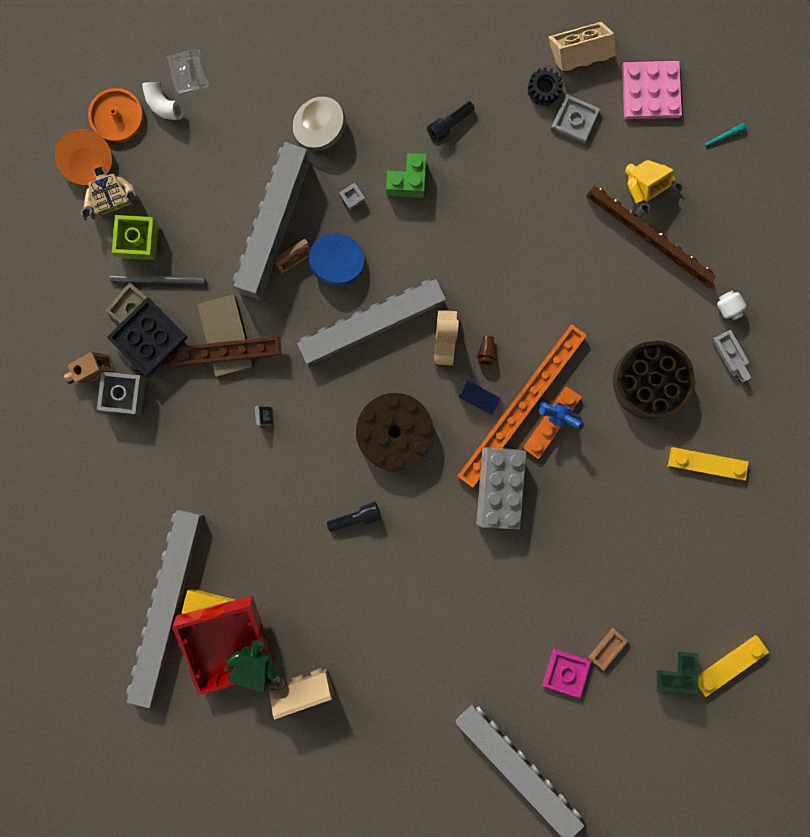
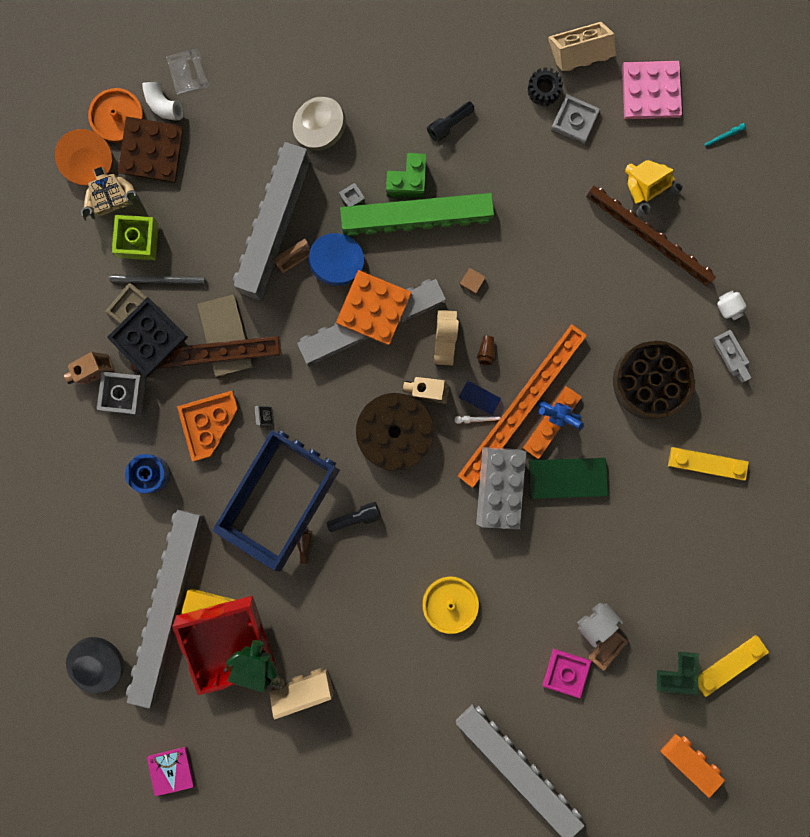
(94, 664): none -> black piece
(143, 463): none -> blue brick
(150, 149): none -> reddish brown plate
(170, 771): none -> dark pink tile
(207, 422): none -> orange plate
(224, 524): none -> dark blue window
(303, 545): none -> reddish brown cone
(373, 307): none -> orange plate
(417, 213): none -> bright green brick
(435, 390): none -> tan torso
(450, 605): none -> yellow piece
(467, 419): none -> white piece
(472, 280): none -> medium nougat tile
(568, 478): none -> dark green tile
(599, 624): none -> light grey brick
(693, 764): none -> orange brick

